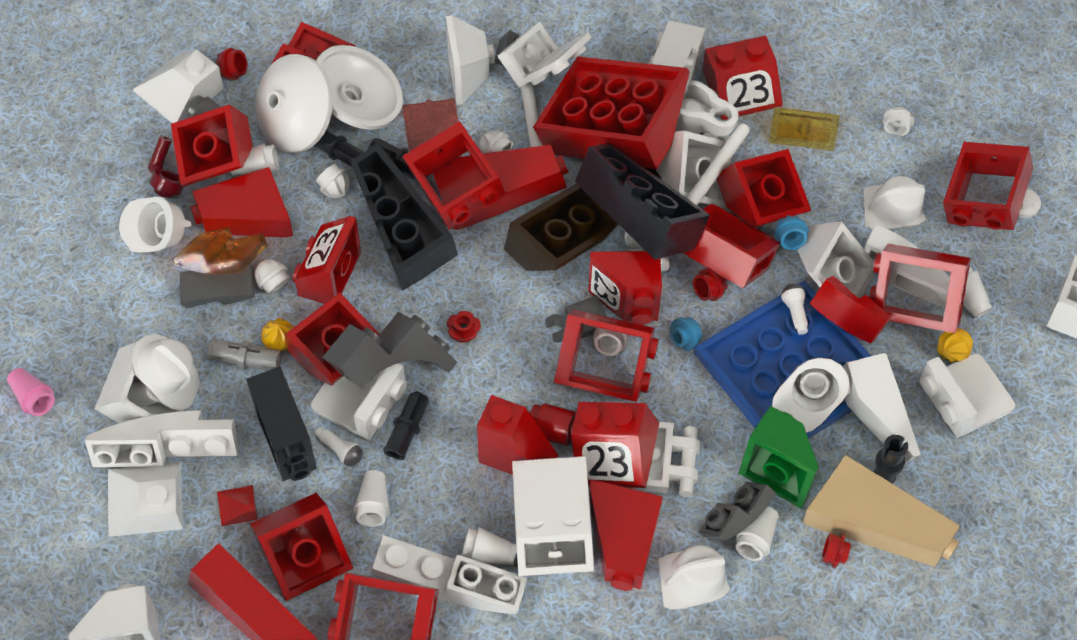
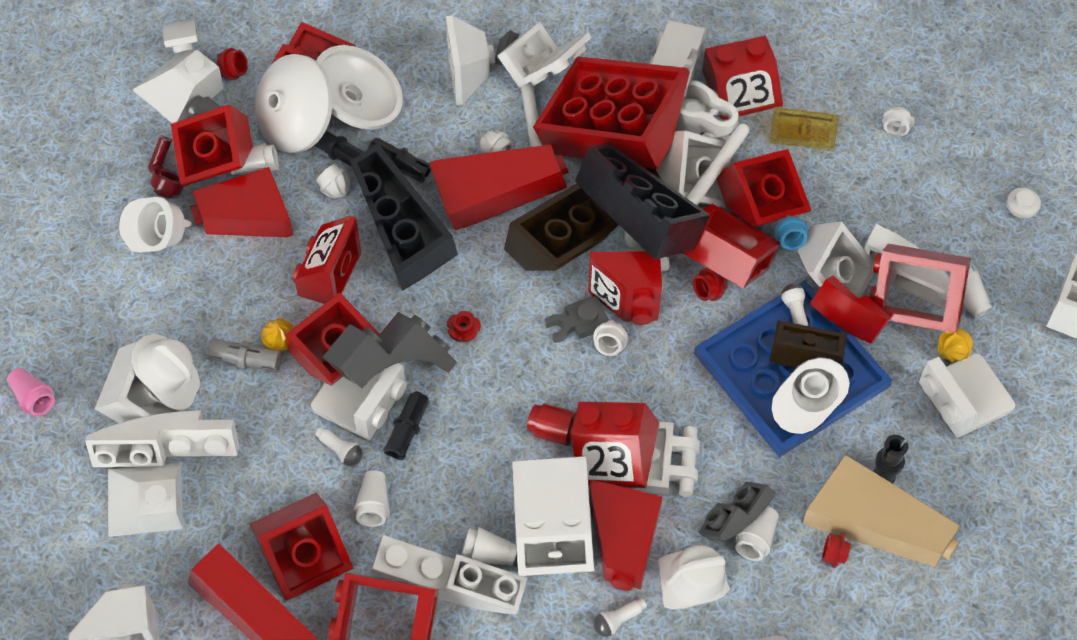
(180, 35): none -> white slope
(204, 288): dark grey slope -> none
(219, 253): clear orange slope -> none
(237, 505): red slope -> none
(271, 276): white plate -> none
(282, 424): black window -> none
(428, 120): clear red piece -> none
(452, 144): red window -> none
(510, 434): red slope -> none
(569, 350): red window -> none
(608, 622): none -> white piece
(685, 333): dark azure plate -> none
(780, 457): green slope -> none
(800, 343): none -> dark brown slope
(877, 400): white slope -> none
(894, 203): white piece -> none
(978, 159): red window -> none

